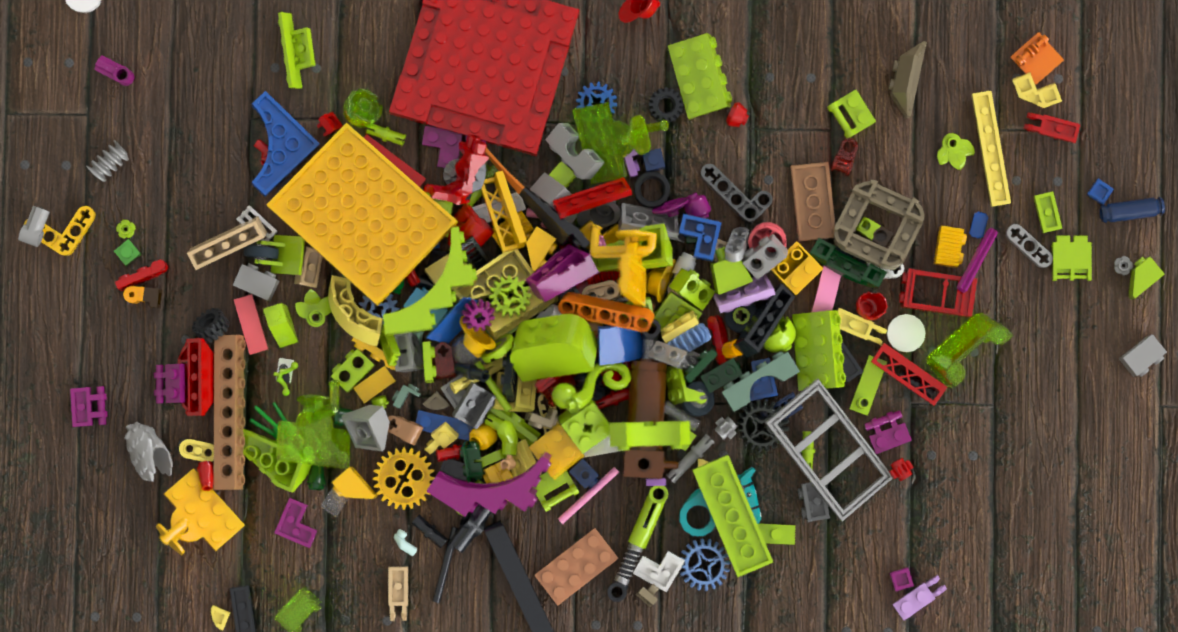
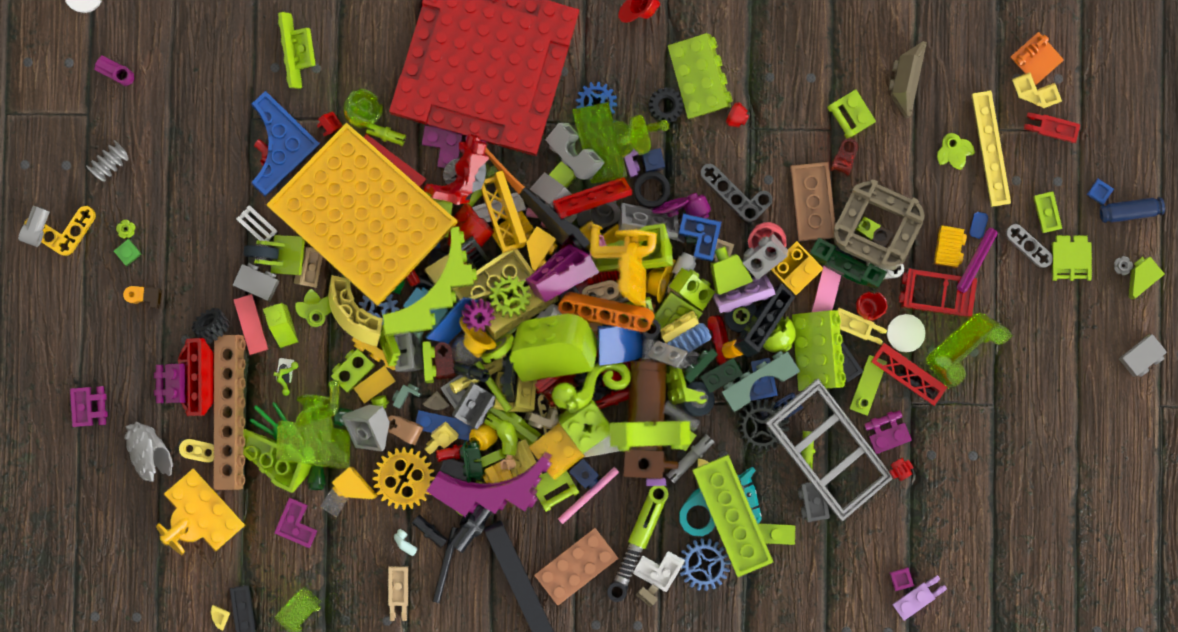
(143, 274): red hinge -> none
(206, 475): red cone -> none
(227, 243): tan brick -> none
(726, 428): light grey gear -> none
(737, 244): light grey beam -> none

